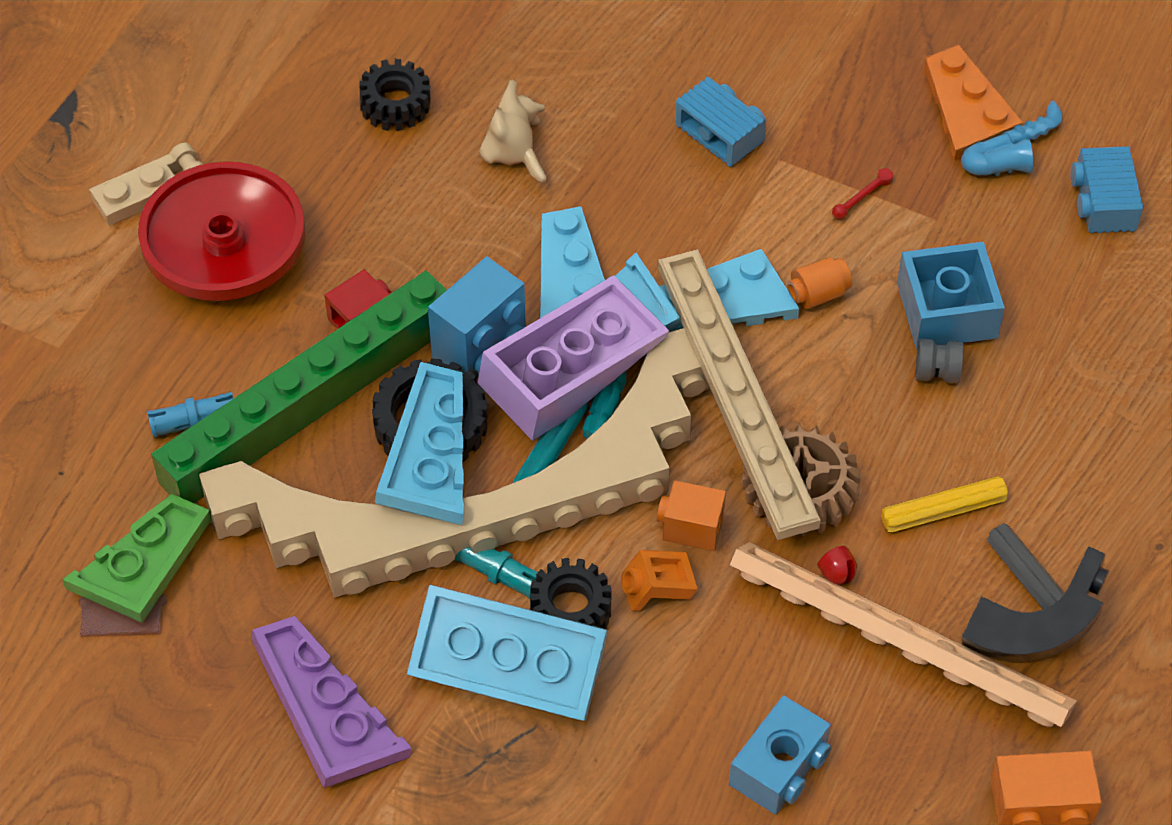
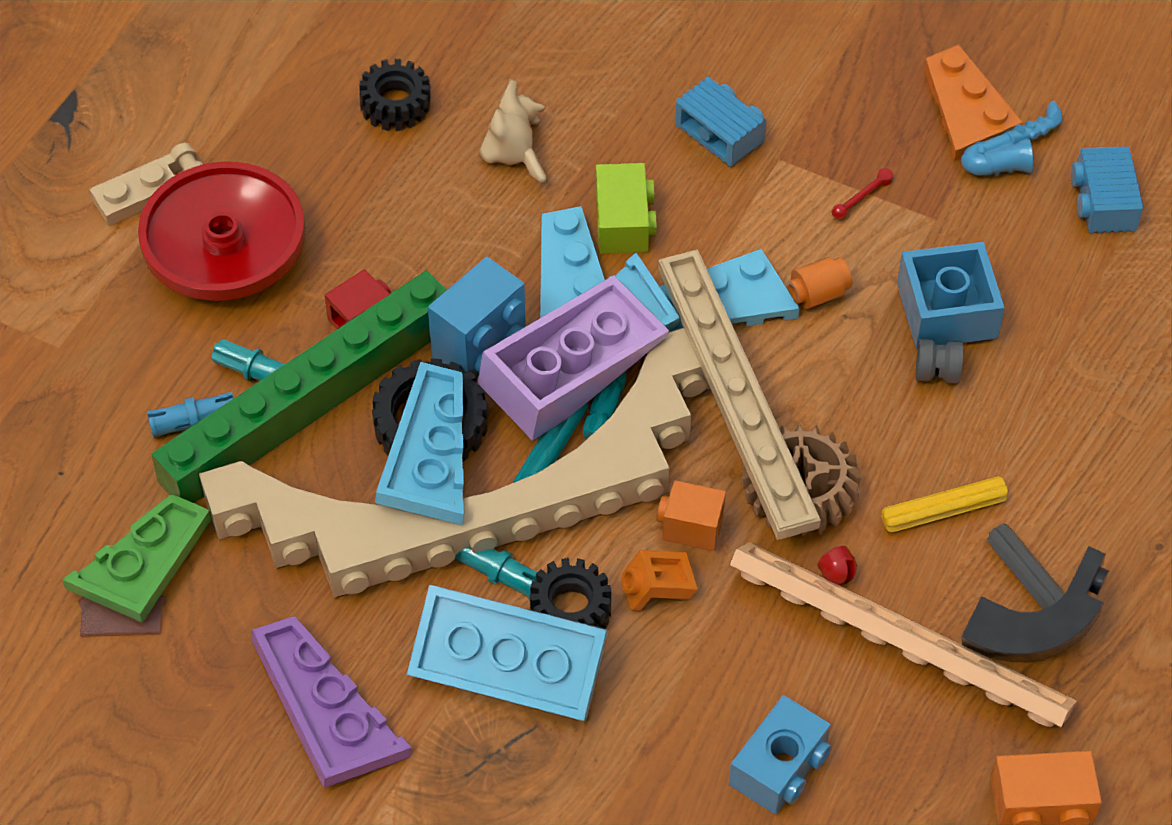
(245, 361): none -> teal axle
(623, 208): none -> lime brick

